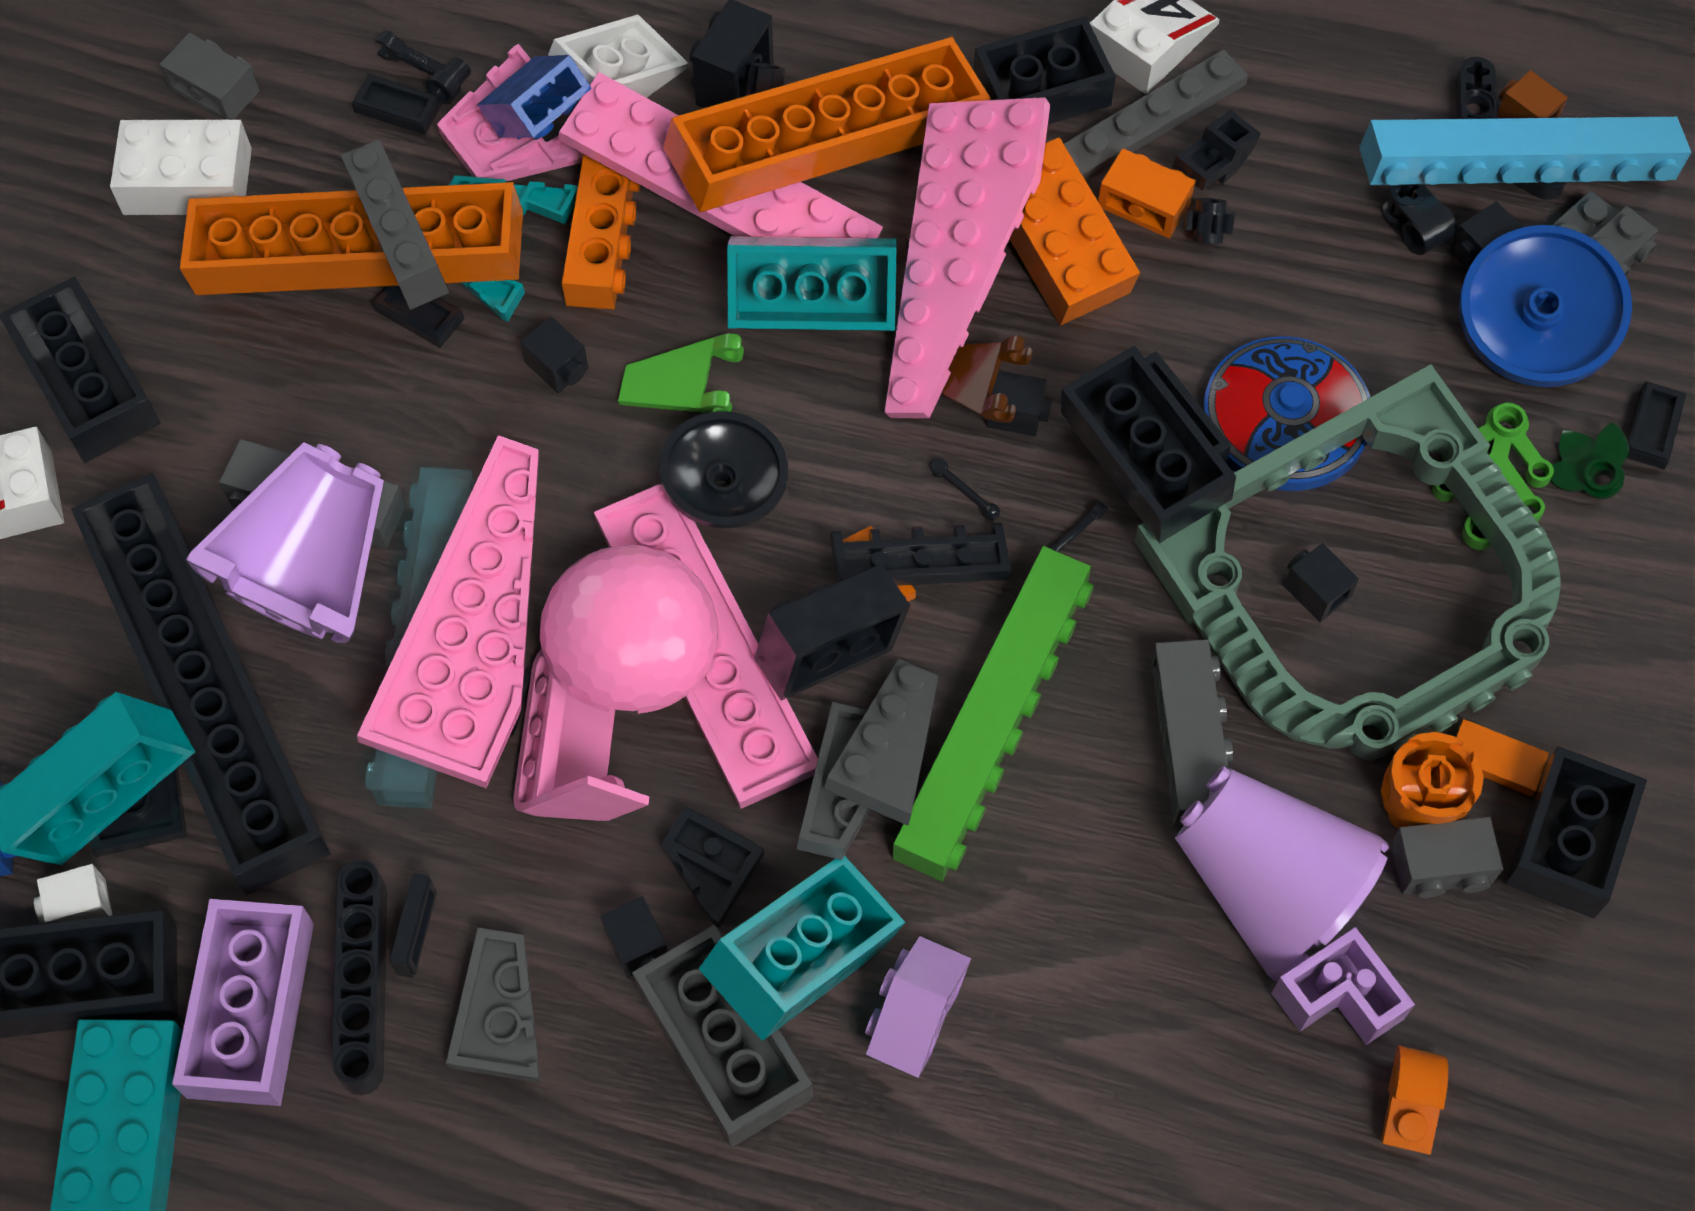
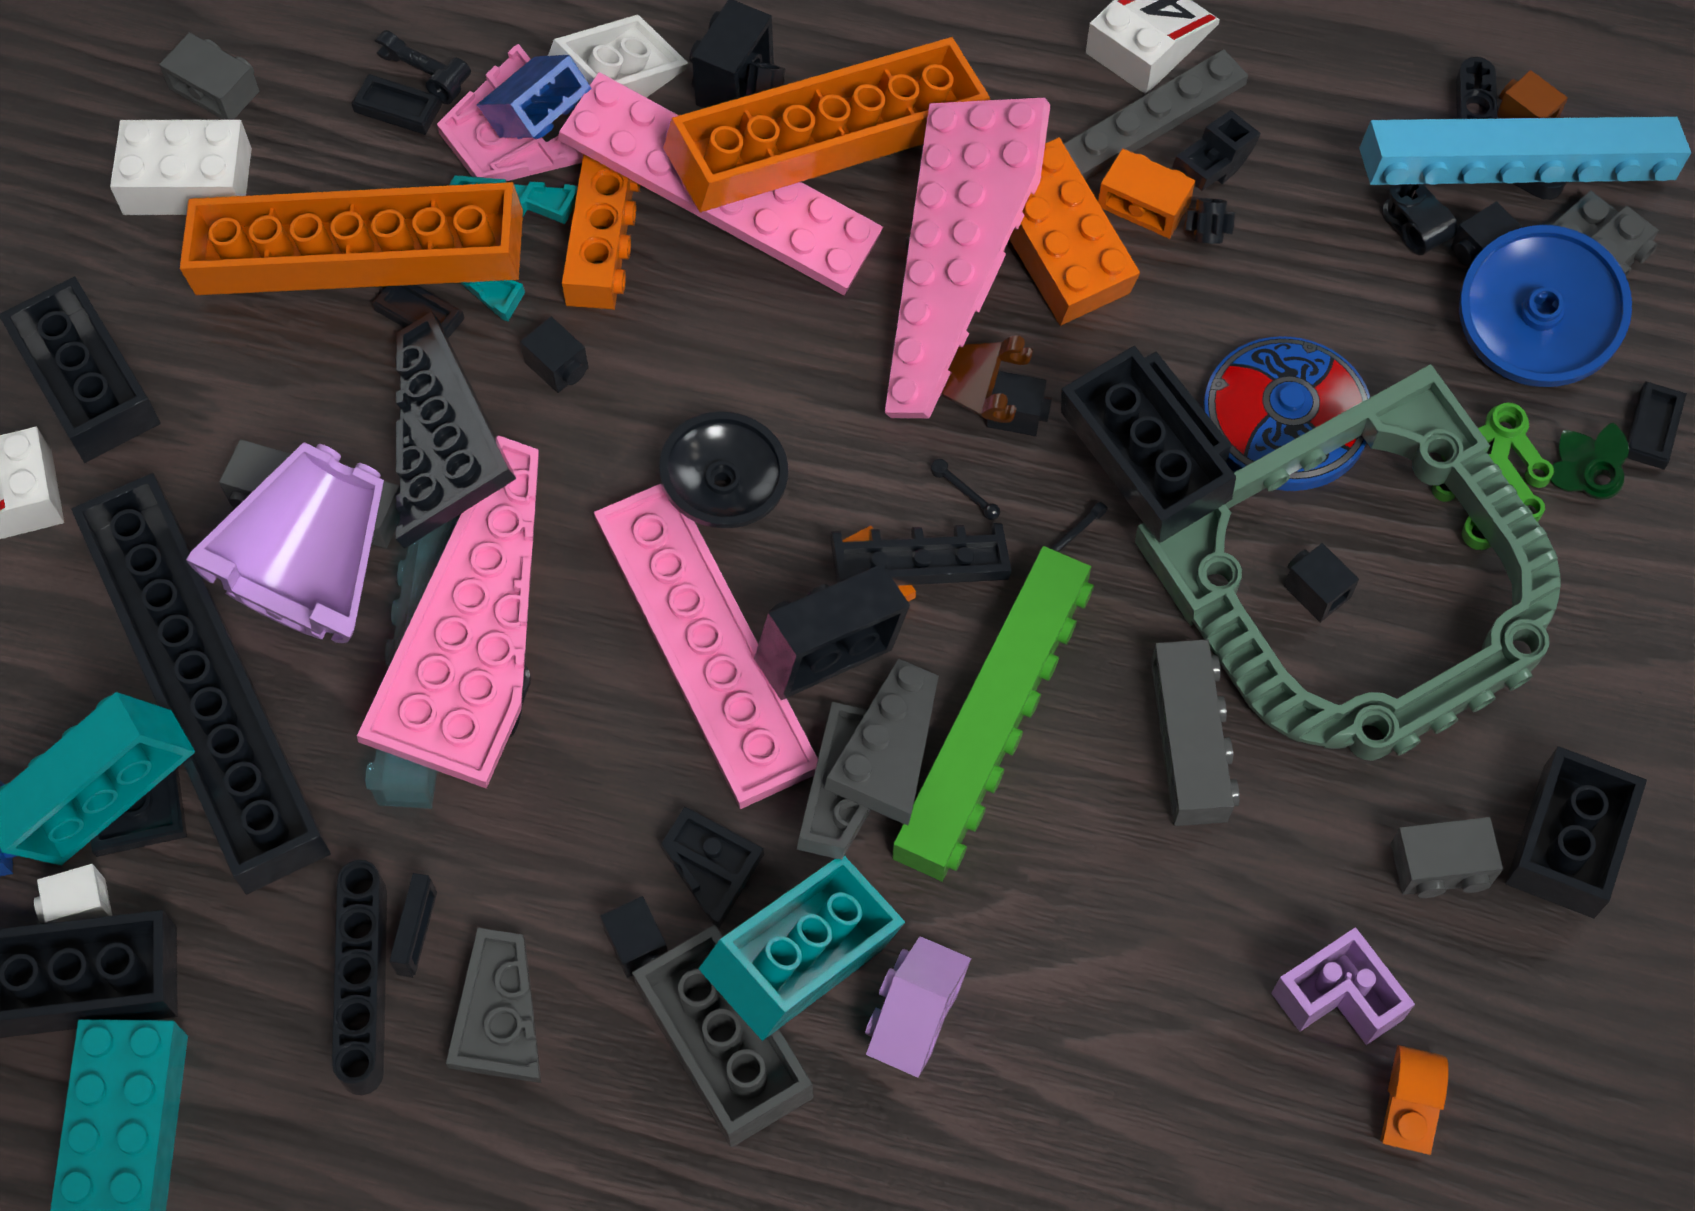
(244, 1003): lavender brick -> none
(395, 224): dark grey brick -> none
(443, 437): none -> black wing
(567, 756): bright pink windscreen -> none
(629, 629): bright pink piece -> none
(680, 377): bright green flag -> none
(811, 283): teal brick -> none
(1049, 63): black brick -> none
(1279, 866): lavender cone -> none
(1431, 781): orange brick -> none
(1504, 758): orange tile -> none

